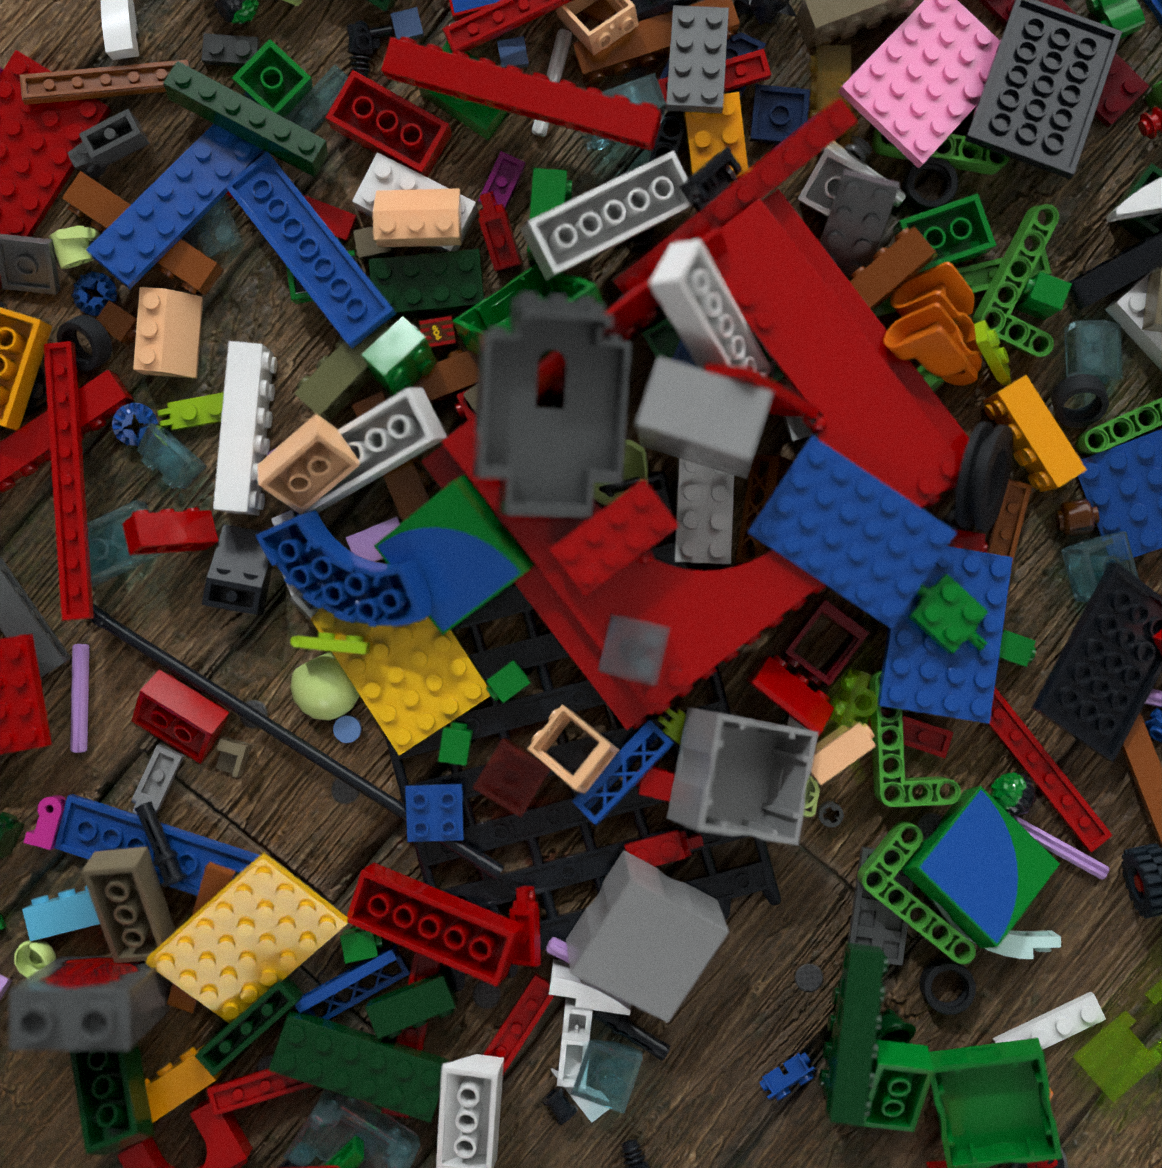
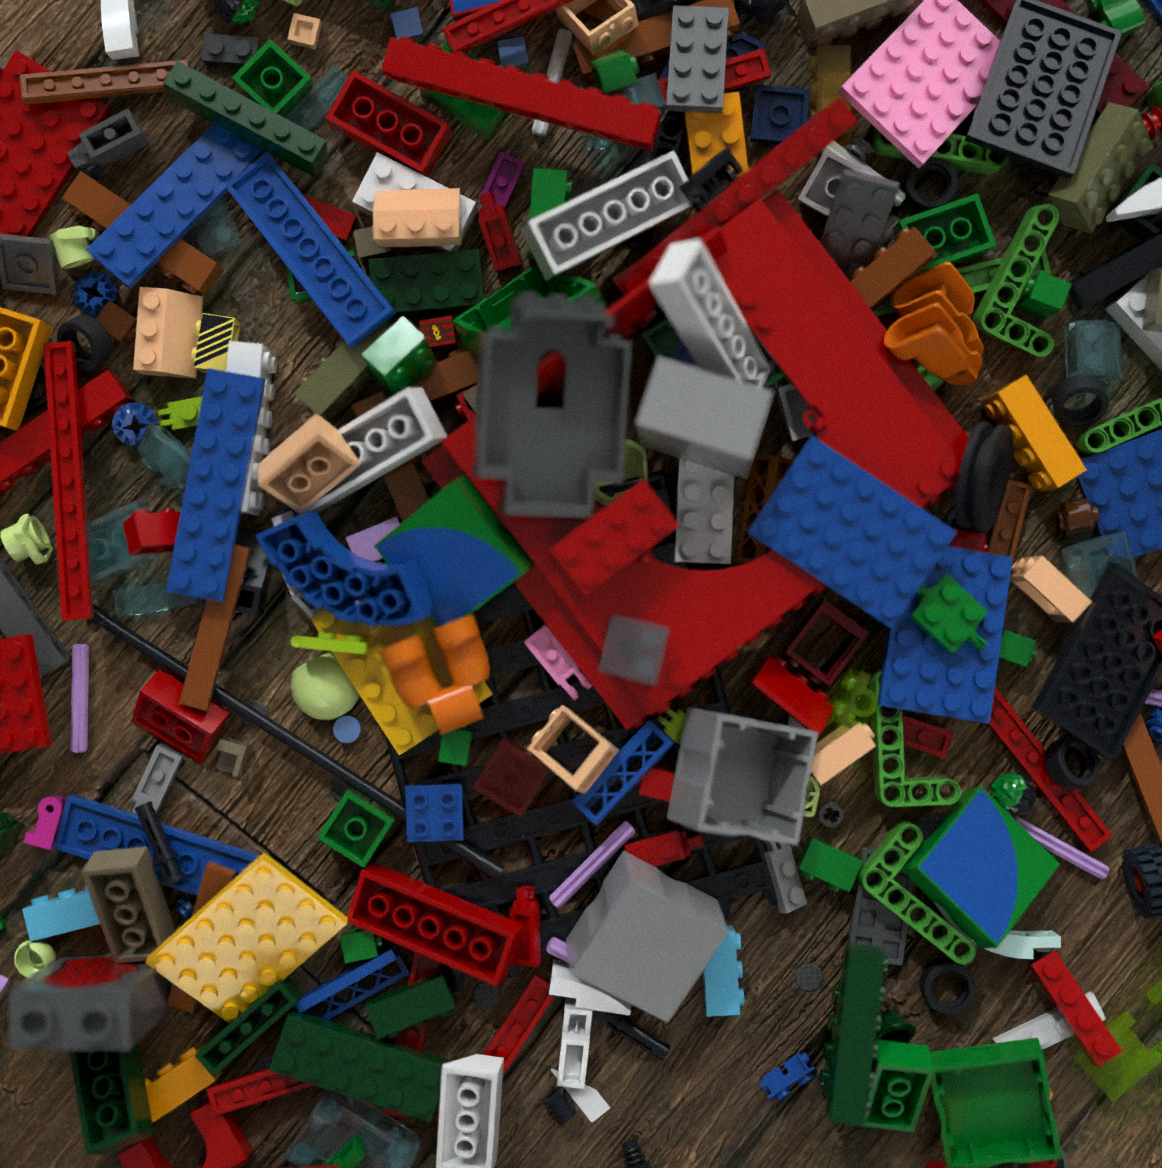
(27, 540): none -> yellowish green piece
(149, 599): none -> clear light blue tile
(185, 908): none -> blue plate
(213, 341): none -> brick
(213, 637): none -> dark orange tile
(216, 485): none -> blue plate
(304, 31): none -> light nougat plate
(357, 827): none -> green brick
(363, 42): black piece -> none
(418, 685): none -> orange piece
(507, 682): green brick -> none
(555, 659): none -> bright pink hinge
(592, 864): none -> lavender axle
(608, 1074): clear light blue slope -> none
(614, 70): none -> green brick
(721, 977): none -> medium azure brick
(782, 401): red tile -> none
(784, 876): none -> light grey hinge
(829, 864): none -> green brick
(996, 357): lime hinge -> none
(1048, 589): none -> light nougat window
(1057, 767): none -> black tyre
(1075, 1009): none -> red brick
(1103, 168): none -> olive brick

